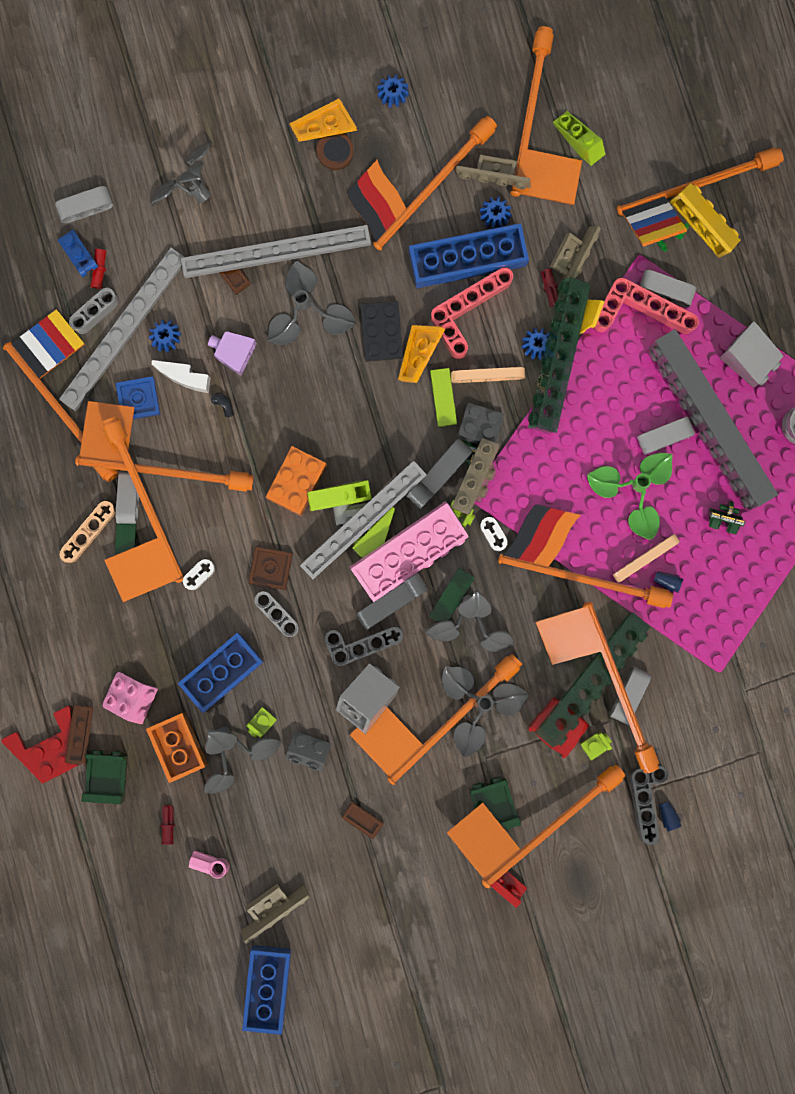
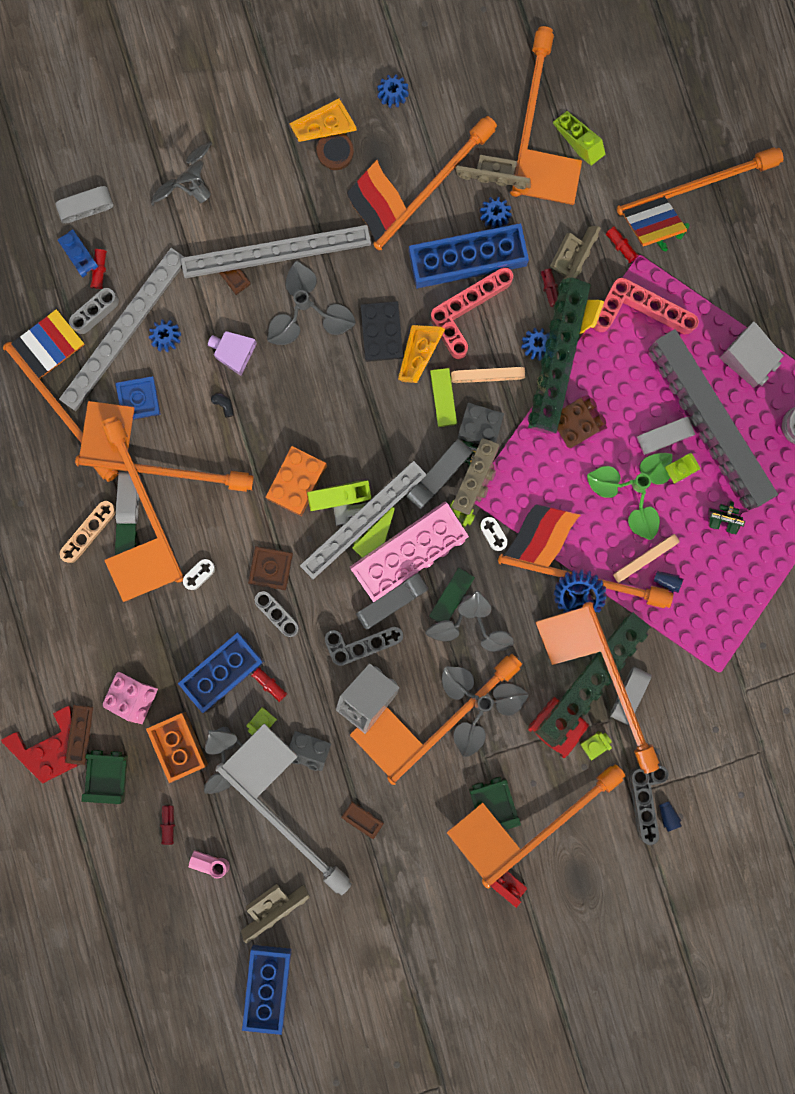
(183, 375): white slope -> none
(253, 770): none -> light grey flag
(269, 684): none -> red pin
(578, 584): none -> blue gear
(580, 421): none -> reddish brown bracket
(622, 244): none -> red pin
(668, 288): light grey beam -> none
(682, 468): none -> lime bracket
(705, 220): yellow slope -> none

